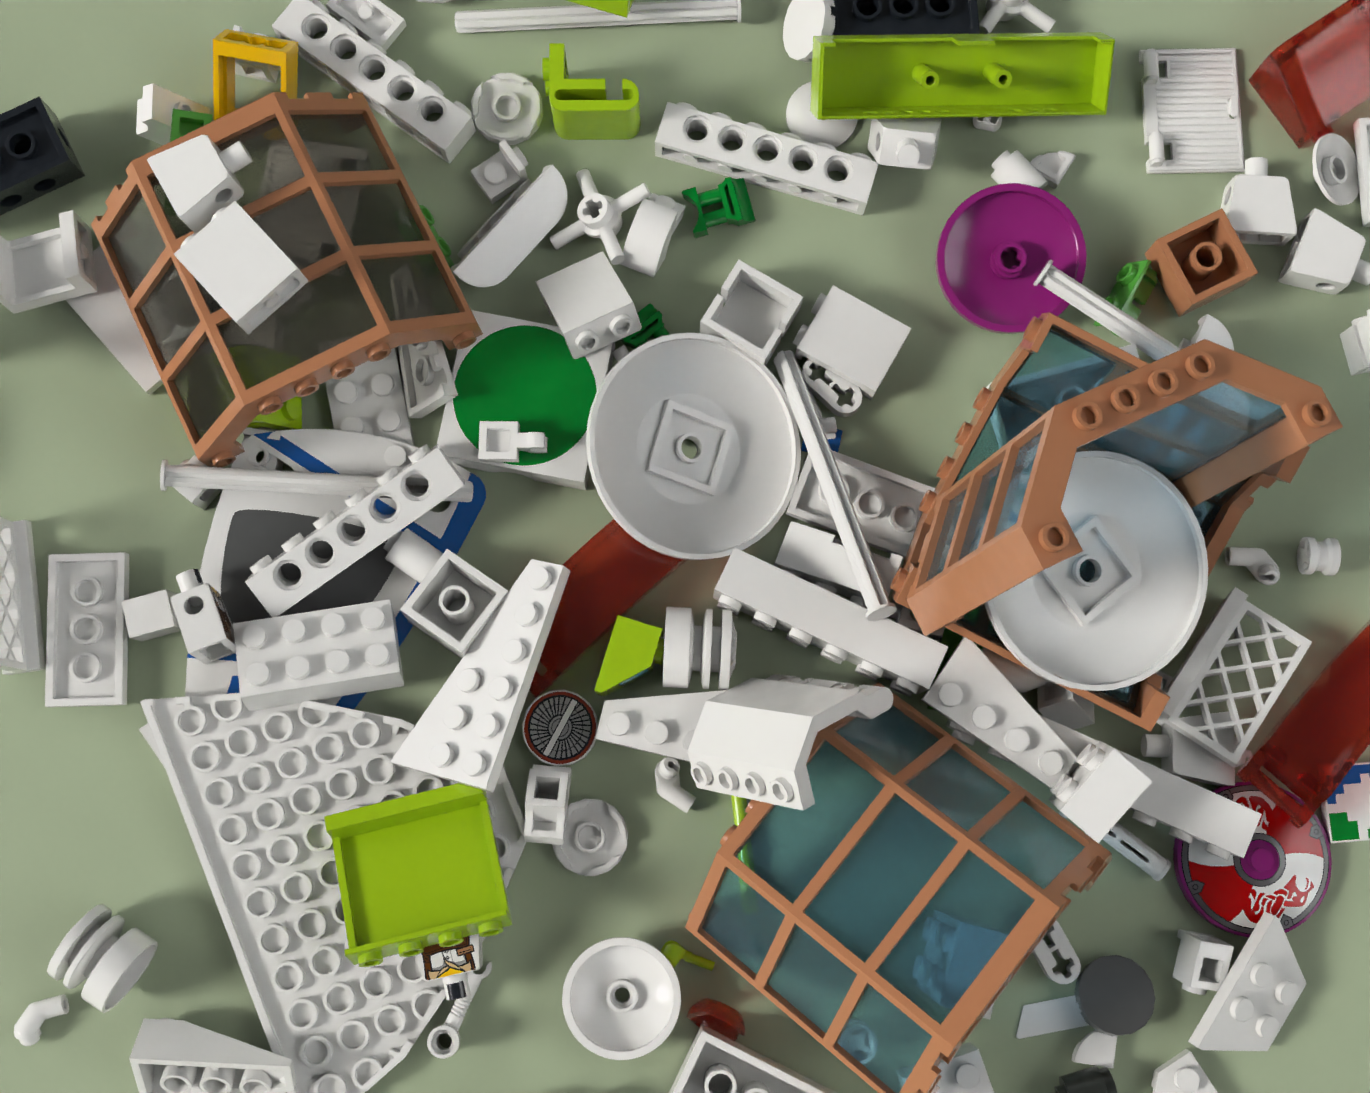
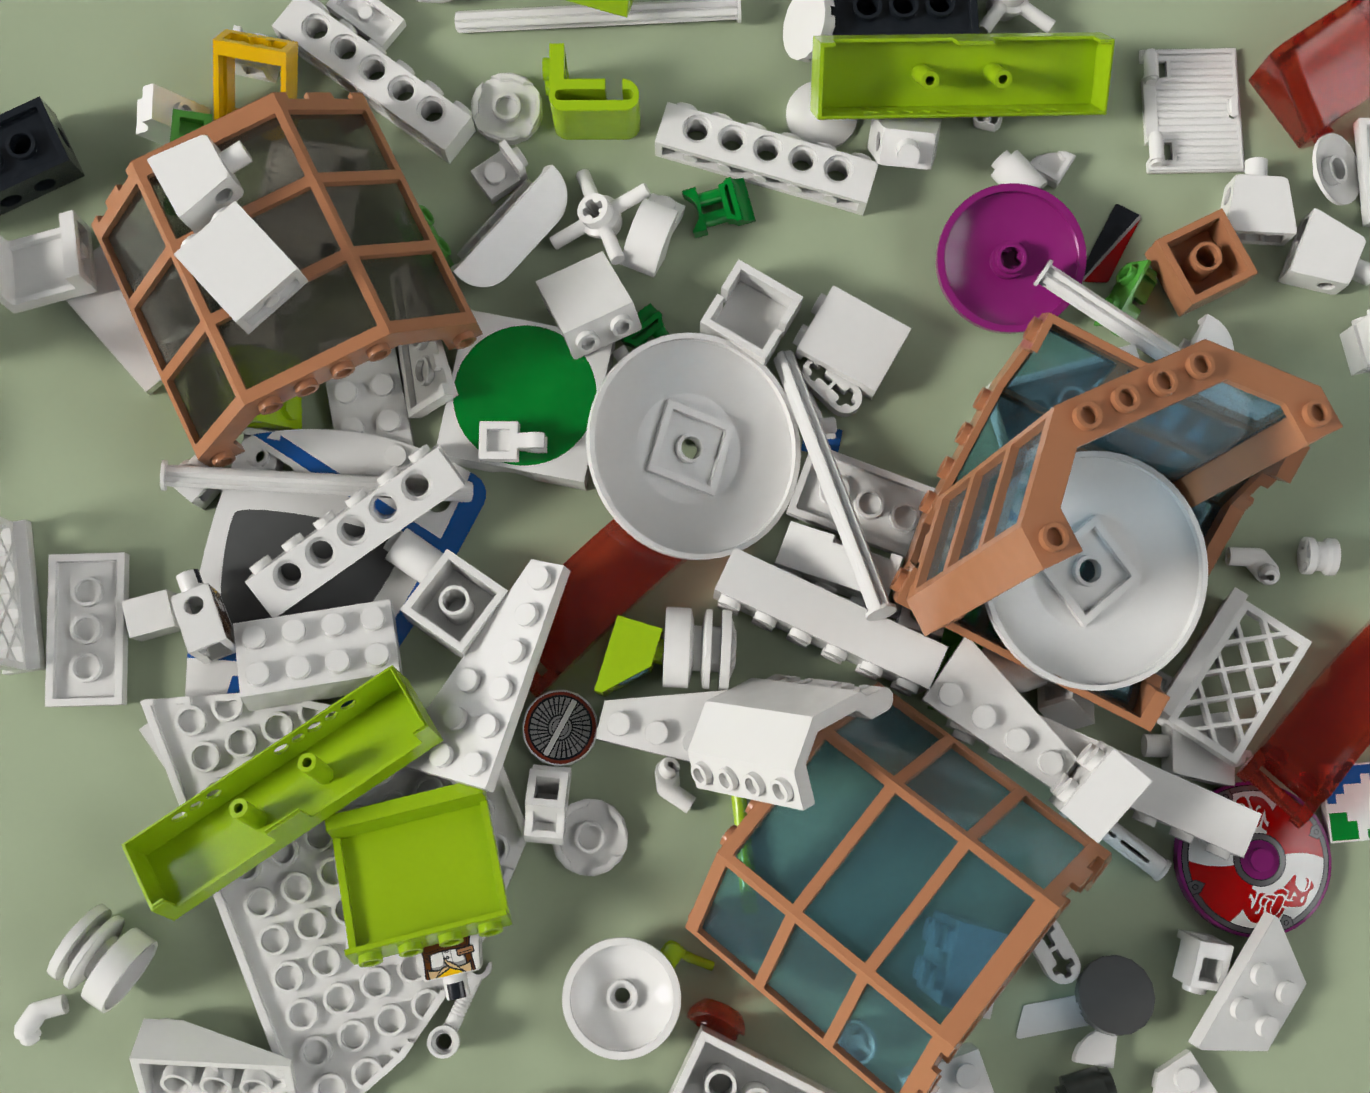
(280, 794): none -> lime piece
(1110, 244): none -> sticker

